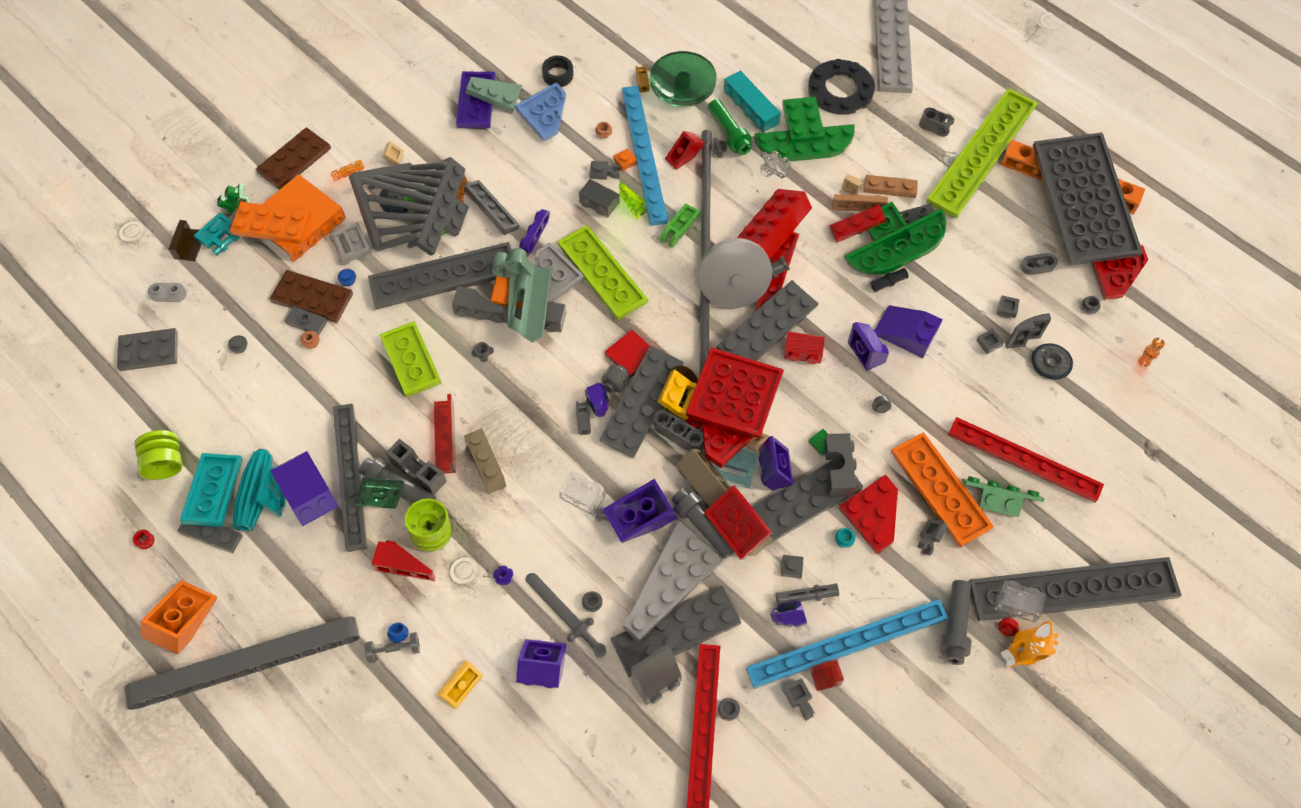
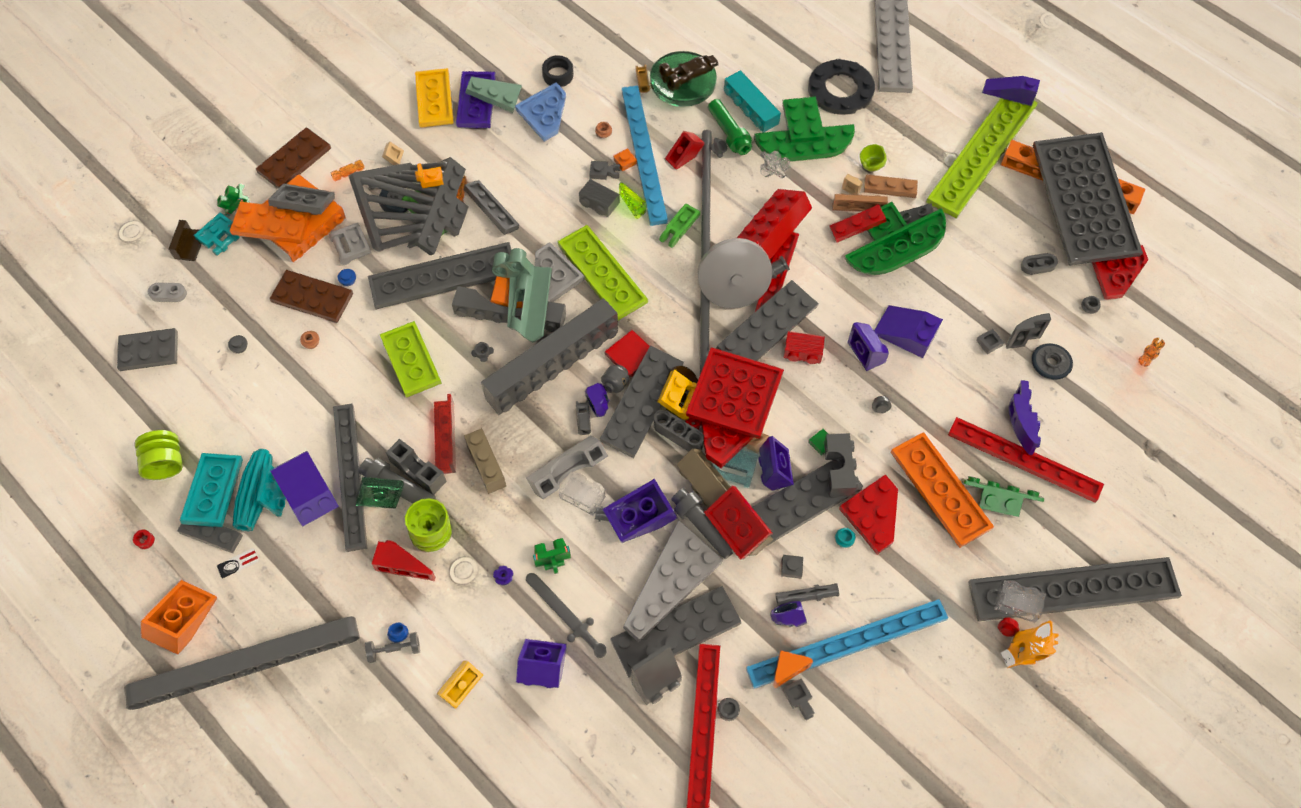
(237, 563): none -> sticker
(301, 199): none -> dark grey plate
(305, 320): dark grey plate -> none
(429, 177): none -> light orange bracket
(434, 97): none -> yellow plate
(534, 231): dark purple plate -> none
(550, 356): none -> dark grey brick
(552, 558): none -> green hips
(582, 455): none -> light grey arch
(589, 596): dark grey plate -> none
(691, 69): none -> dark brown piece
(789, 666): none -> orange slope
(827, 675): clear red panel -> none
(873, 157): none -> lime hair
(889, 279): black pin -> none
(931, 533): dark grey plate -> none
(935, 120): dark grey piece -> none
(956, 643): dark grey piece -> none
(1008, 306): dark grey plate -> none
(1016, 88): none -> dark purple slope
(1023, 420): none -> dark purple slope

